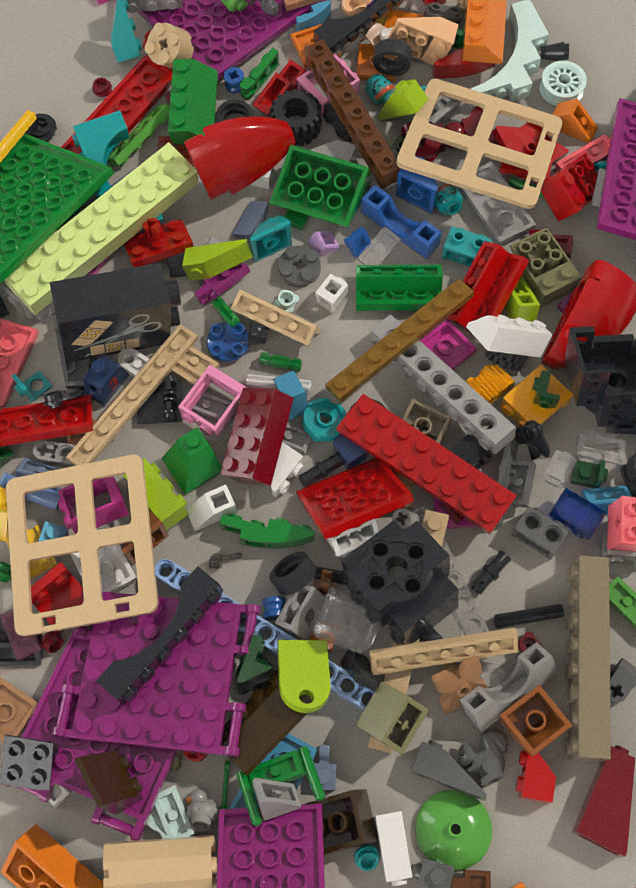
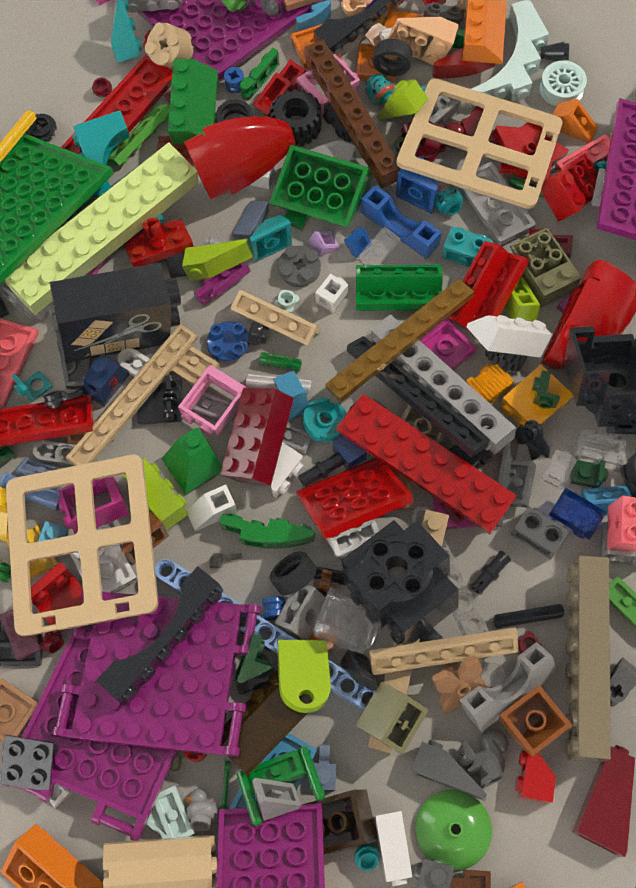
(110, 780): dark brown slope -> none
(225, 311): green axle -> none
(405, 518): light grey bush -> none
(425, 402): none -> black plate

